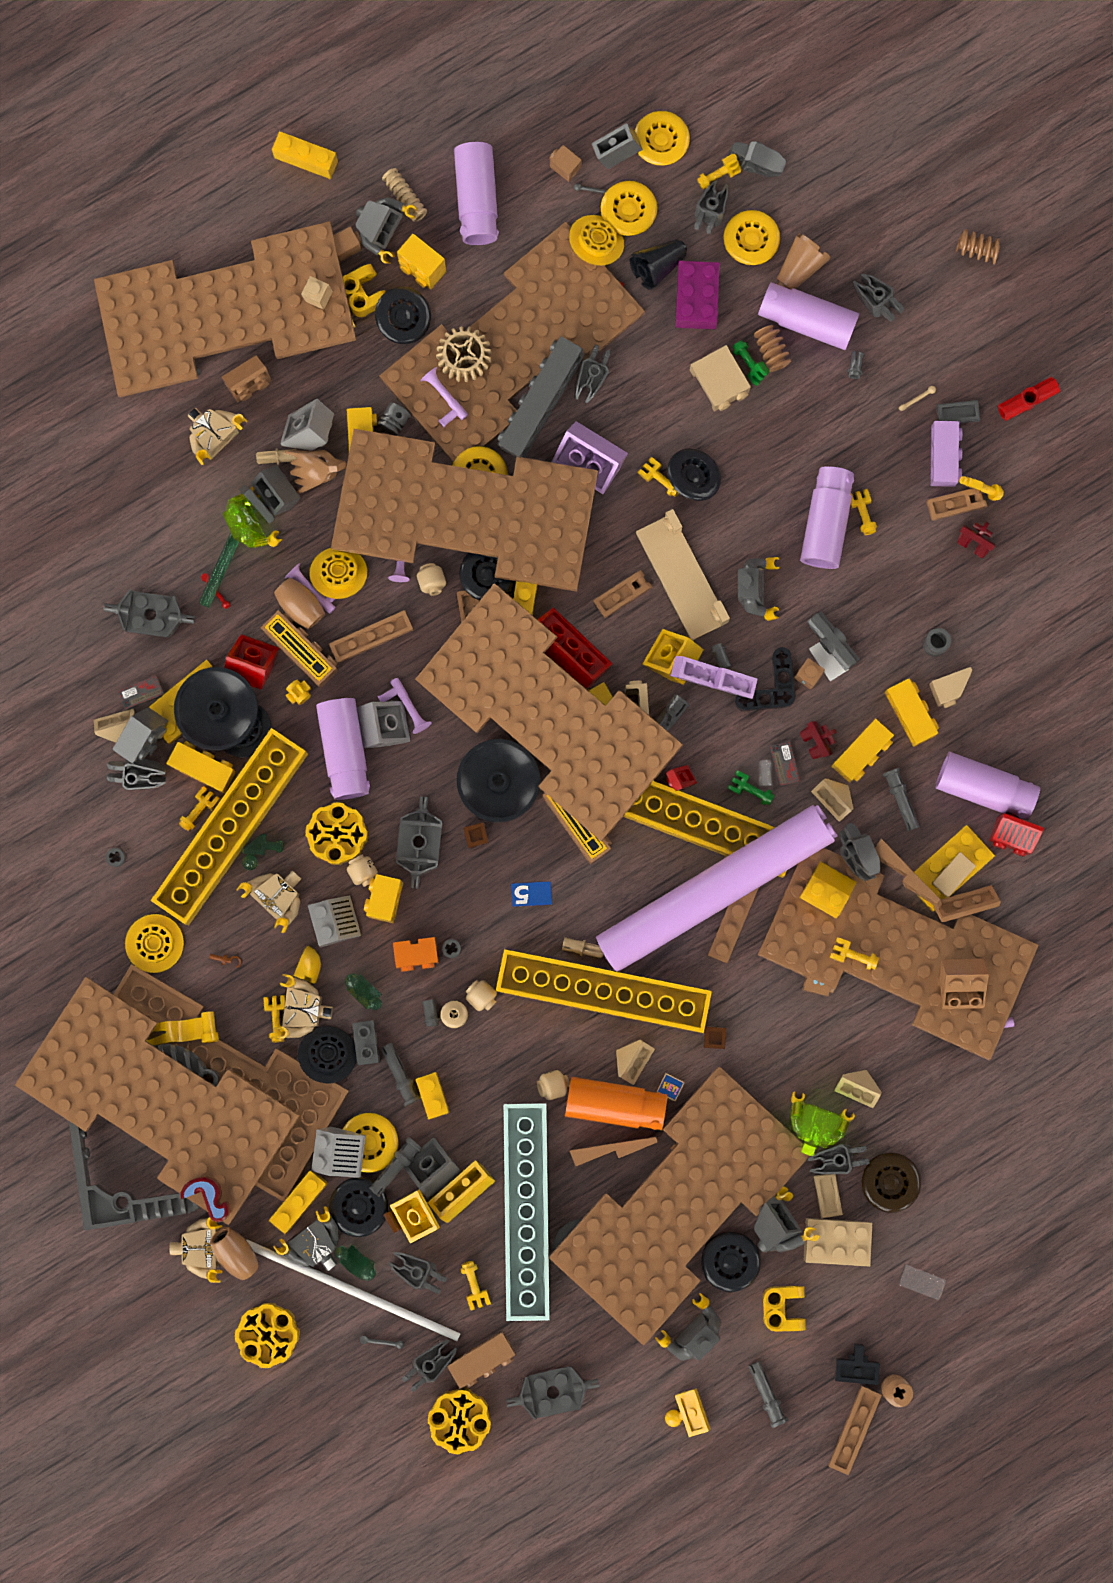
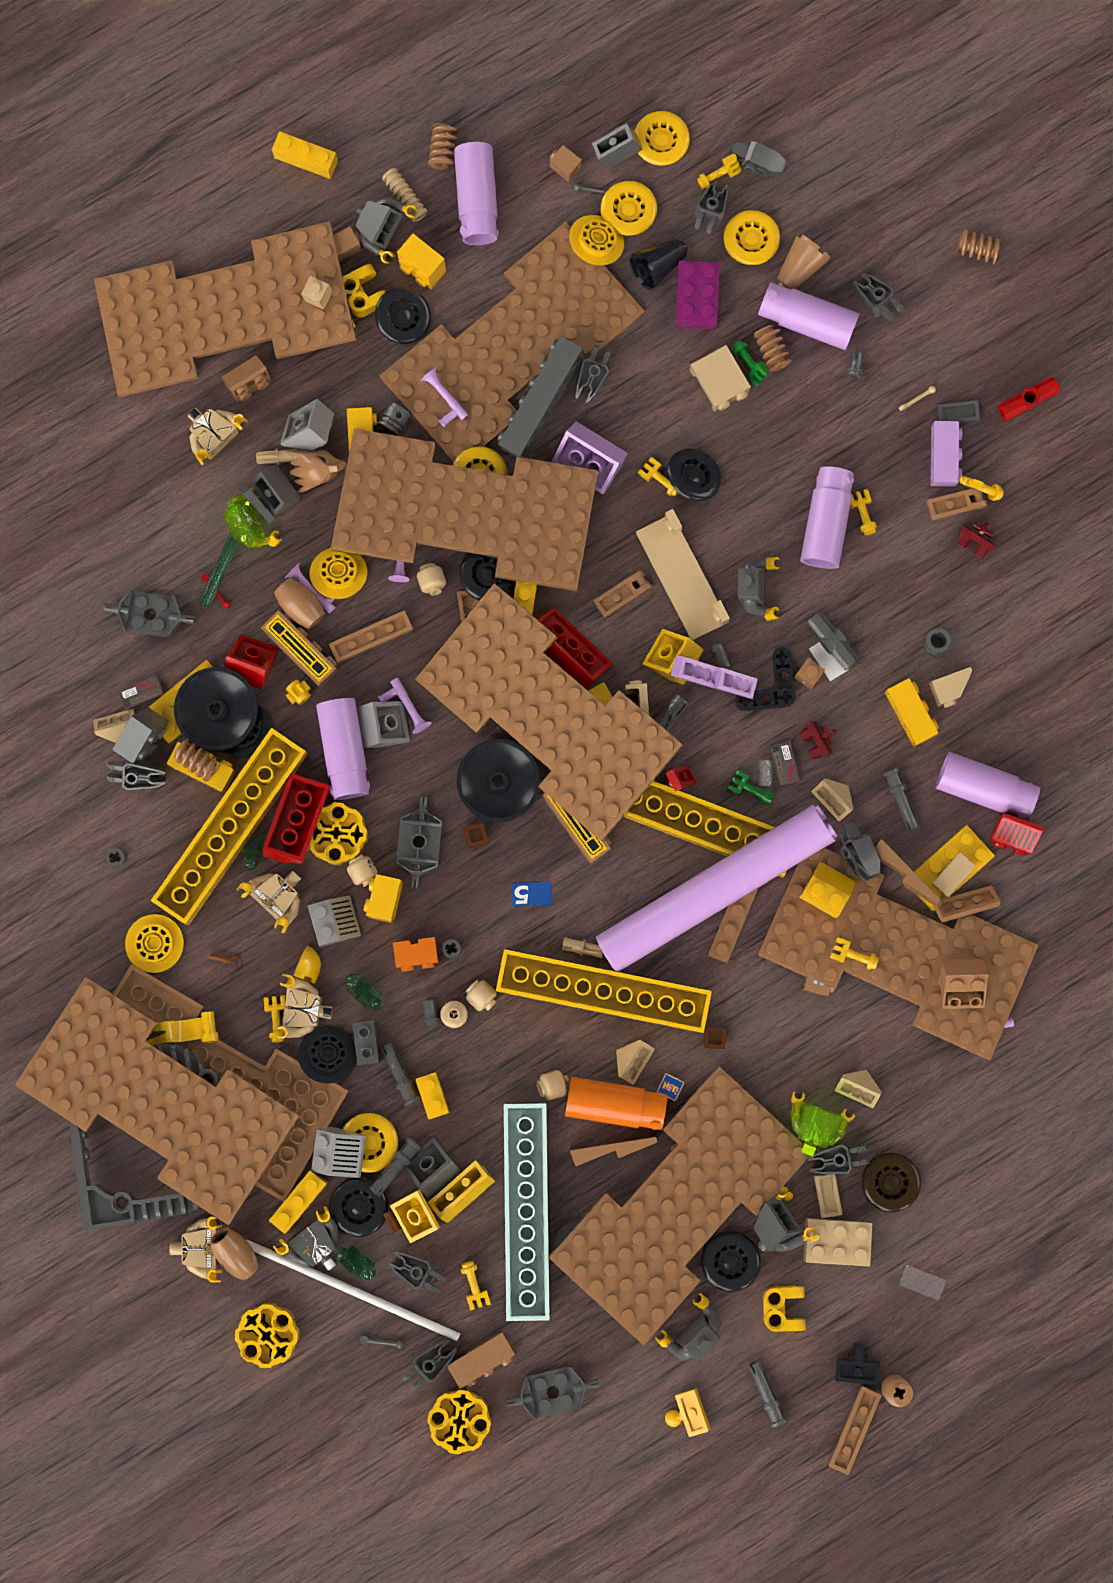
(187, 823): yellow hinge -> none
(196, 761): none -> medium nougat piece
(212, 1195): dark red animal -> none
(295, 819): none -> red slope
(441, 146): none -> medium nougat piece
(450, 344): tan gear -> none
(863, 751): yellow brick -> none

